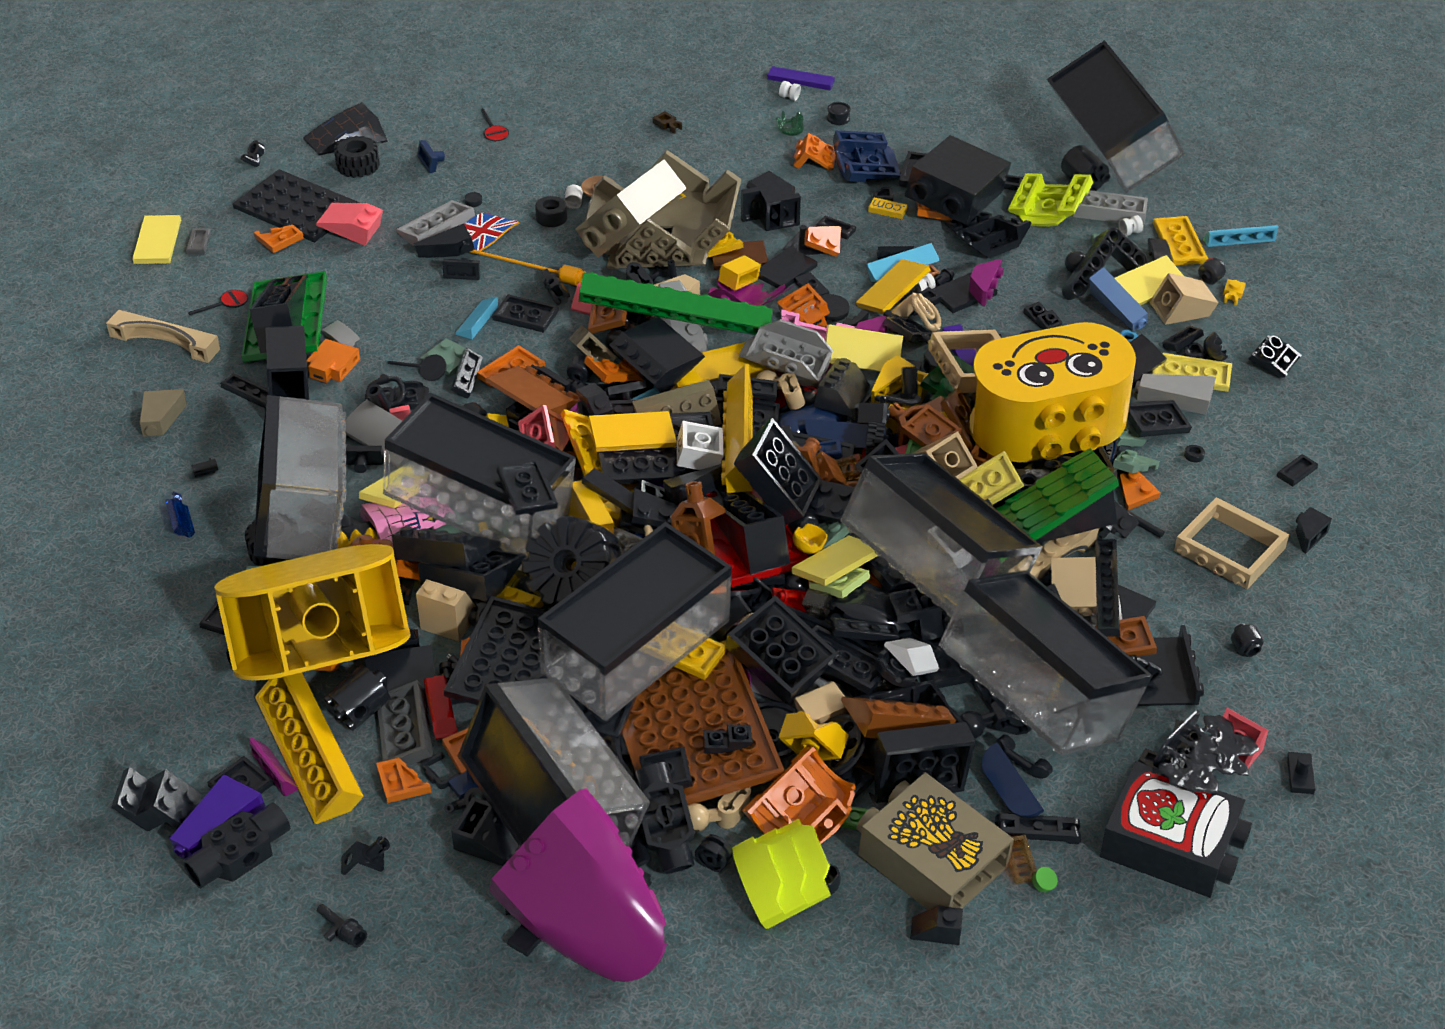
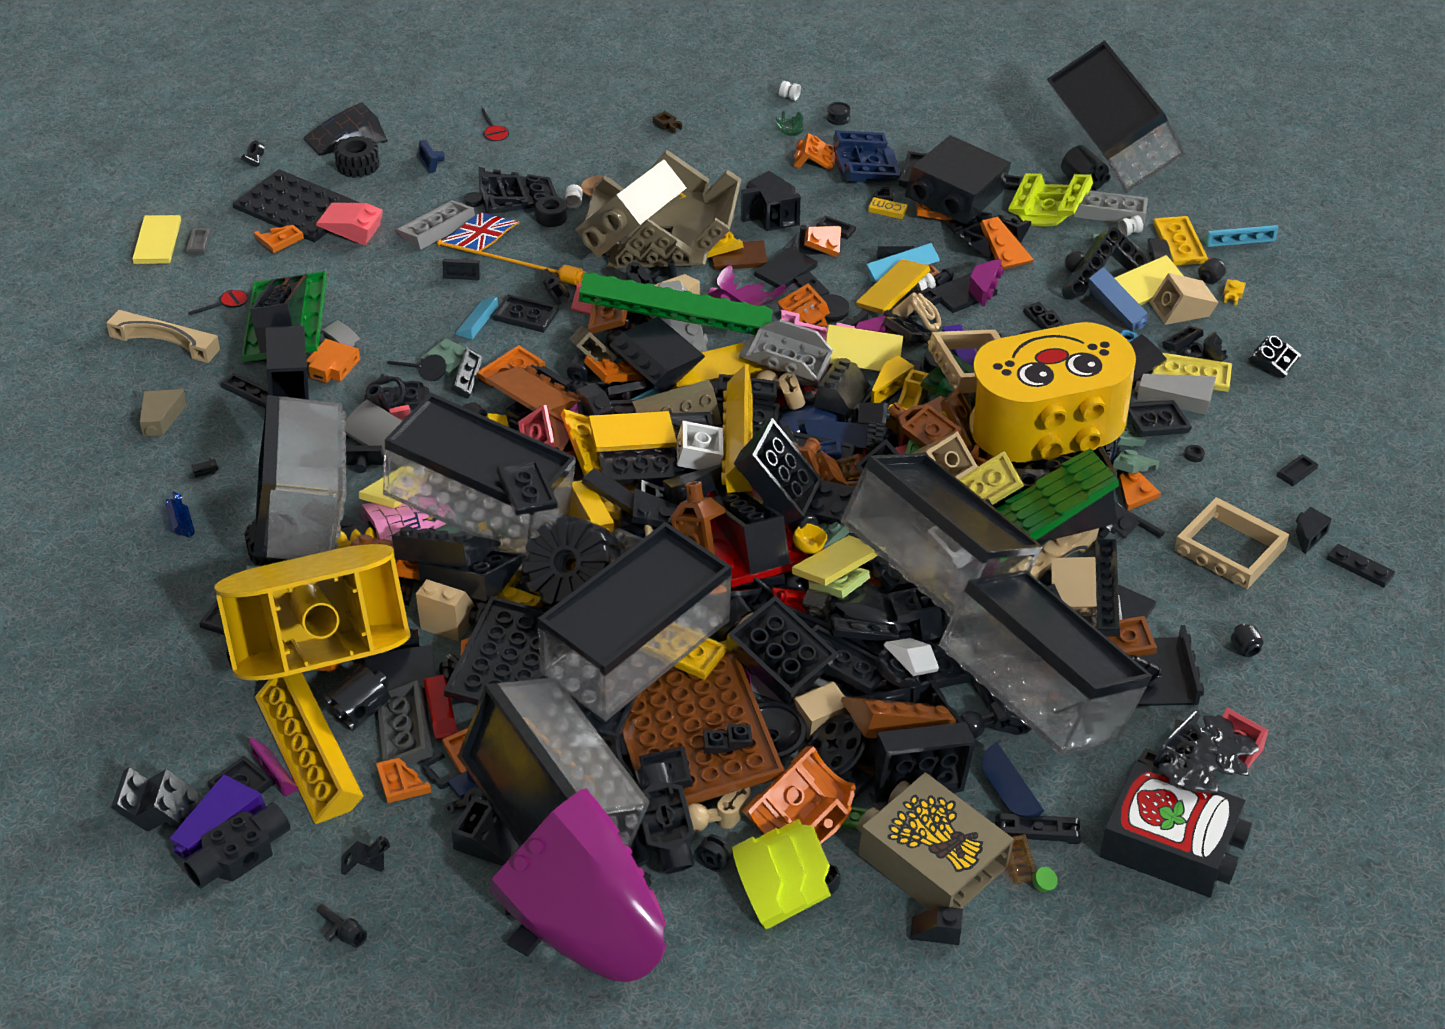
(446, 244): black slope -> none
(512, 192): none -> black wedge
(739, 272): yellow piece -> none
(801, 78): dark purple tile -> none
(802, 731): yellow slope -> none
(909, 389): black piece -> none
(1004, 244): none -> orange wing
(1040, 769): black bar -> none
(1301, 773): black tile -> none
(1361, 565): none -> black plate

